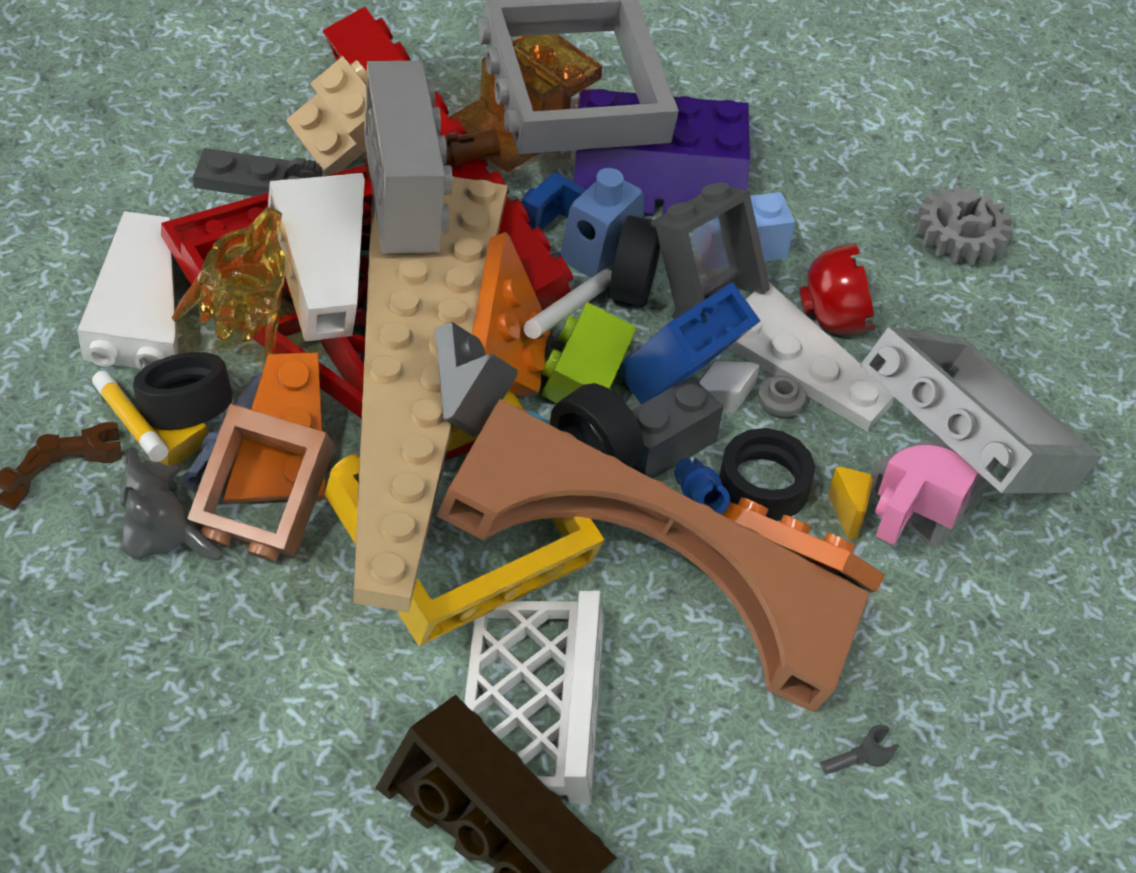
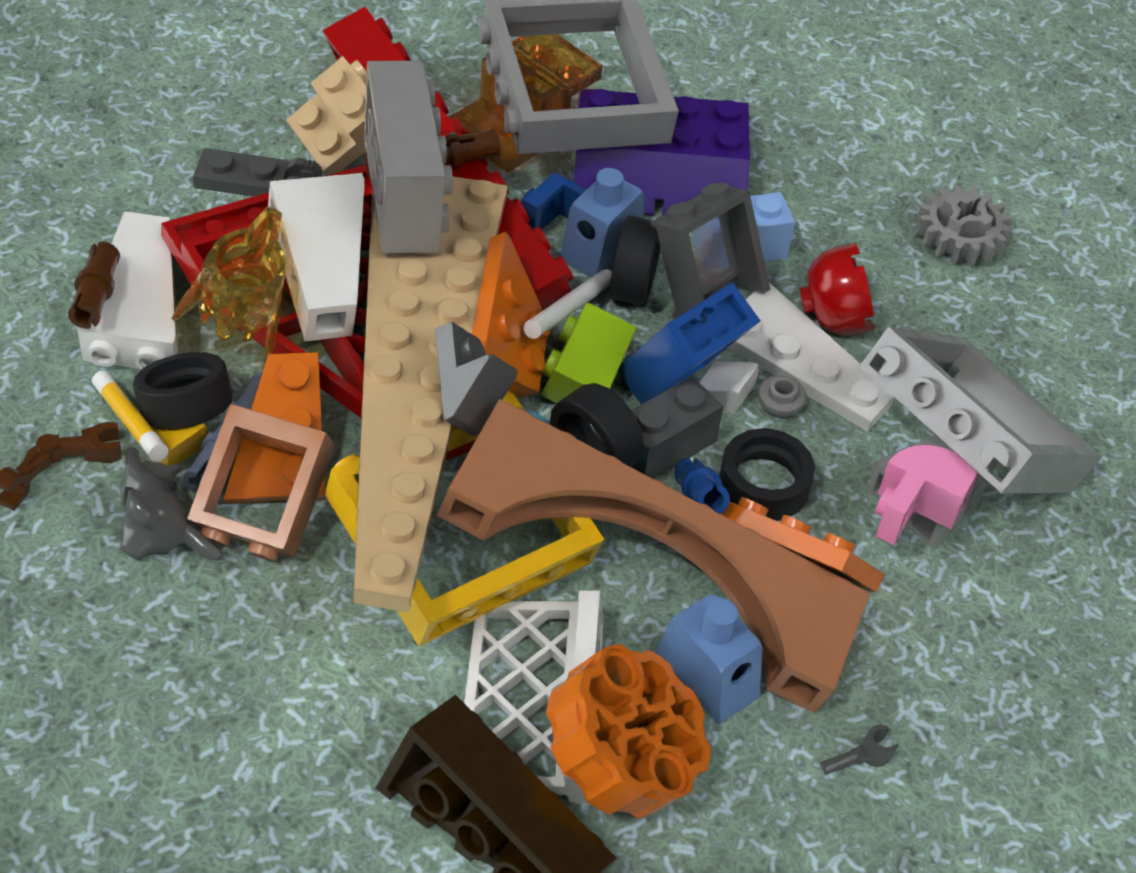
(94, 285): none -> reddish brown pin
(628, 731): none -> orange connector
(714, 656): none -> medium blue torso
(849, 498): yellow slope -> none

